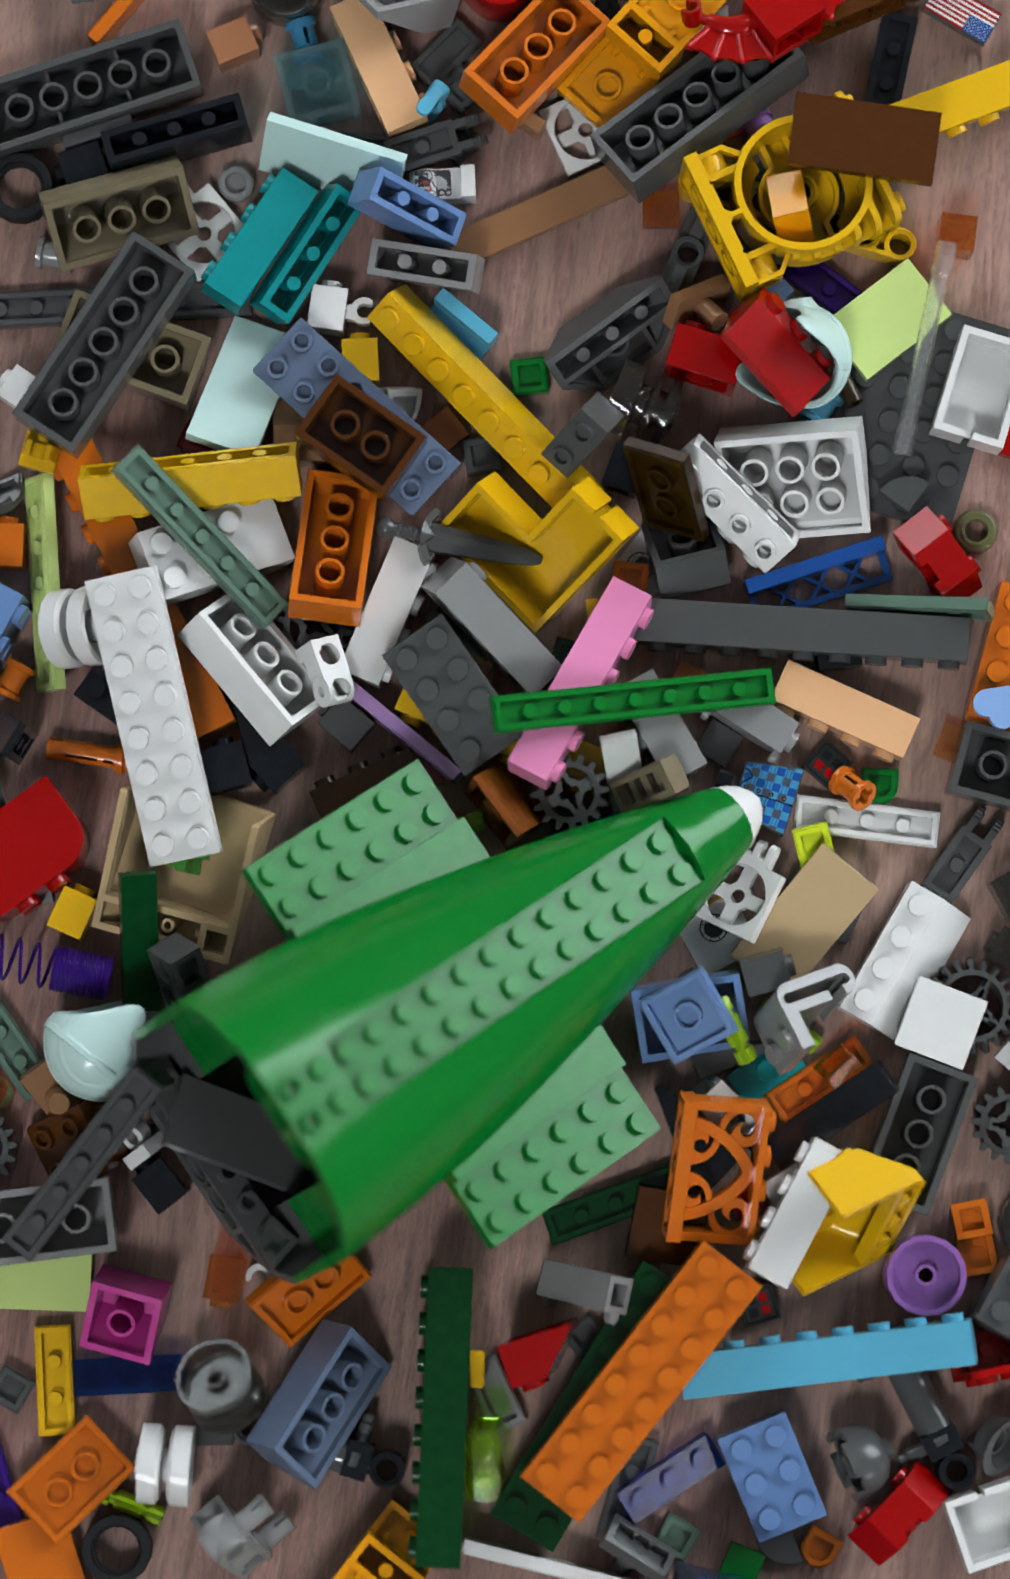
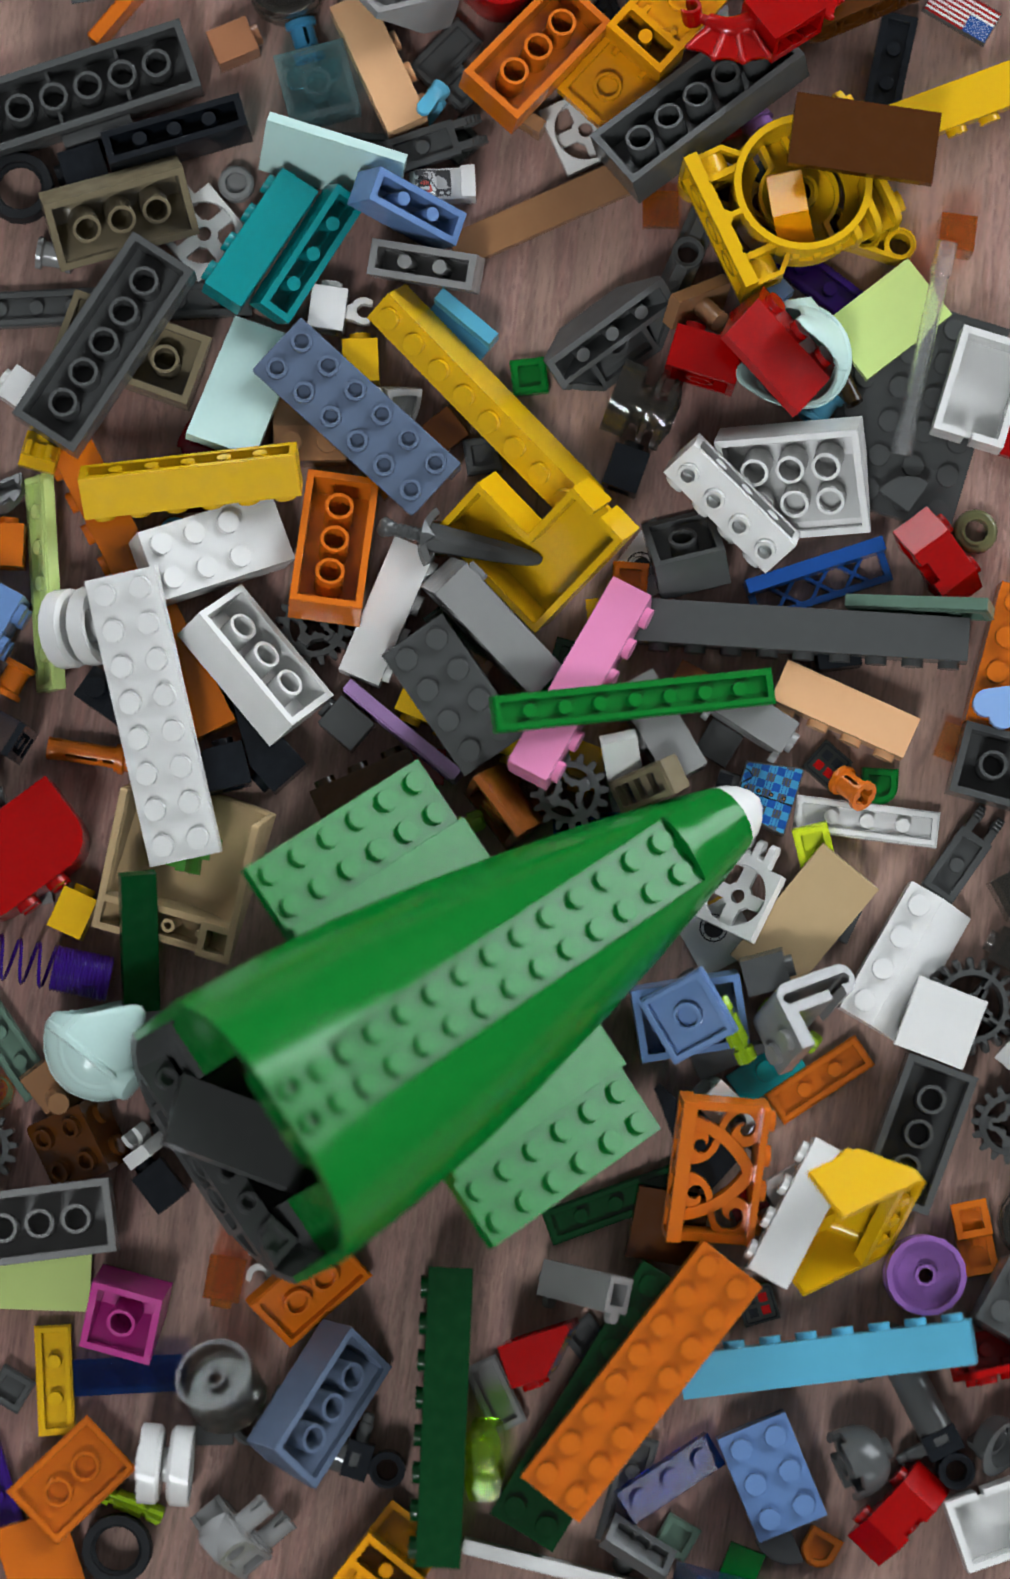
(83, 1162): dark grey tile -> none
(178, 967): dark grey brick -> none
(199, 536): sand green tile -> none
(327, 670): white leg -> none
(360, 437): reddish brown brick -> none
(477, 1368): yellow tile -> none
(582, 434): dark grey brick -> none
(666, 488): dark brown tile -> none
(833, 1112): black tile -> none
(837, 1066): clear orange tile -> none

